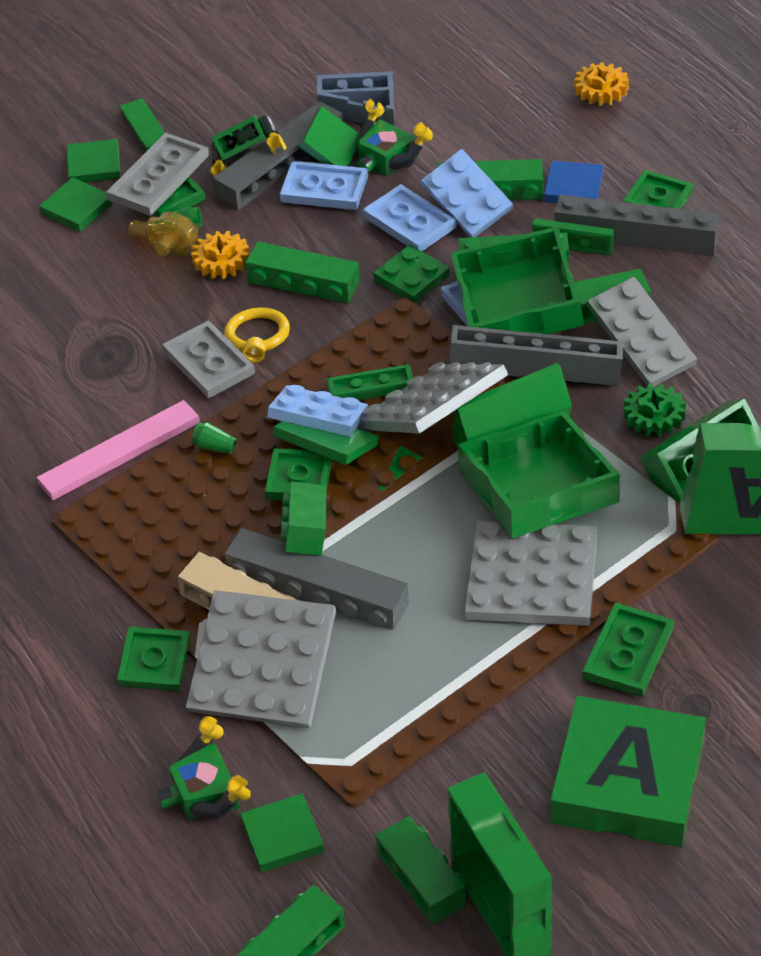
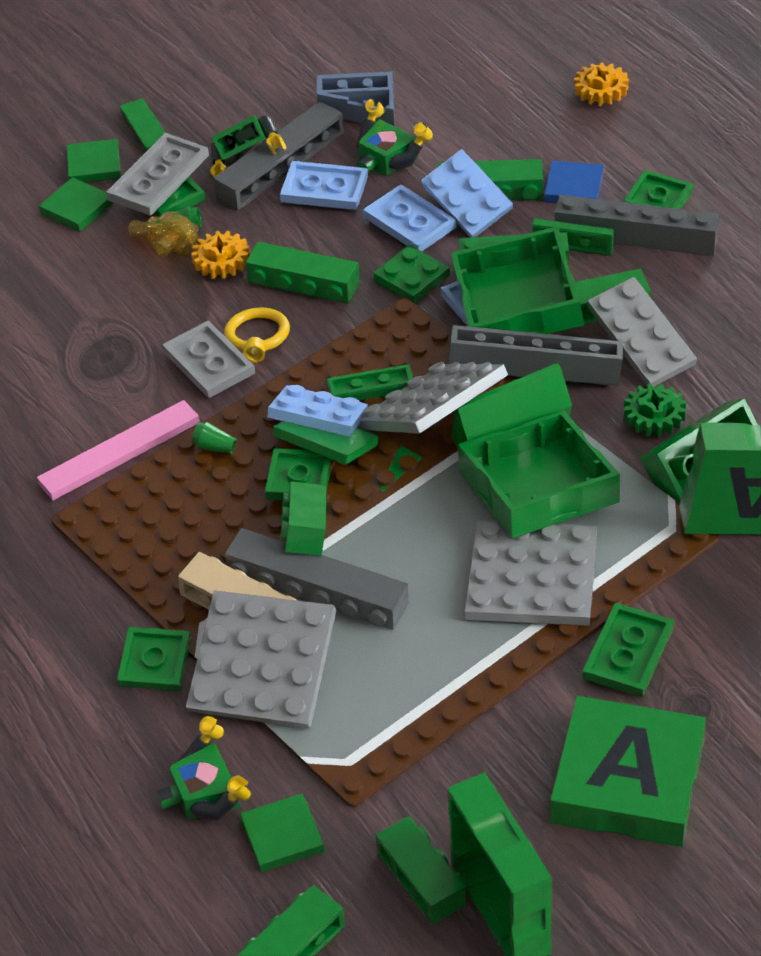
(329, 139): green tile -> none

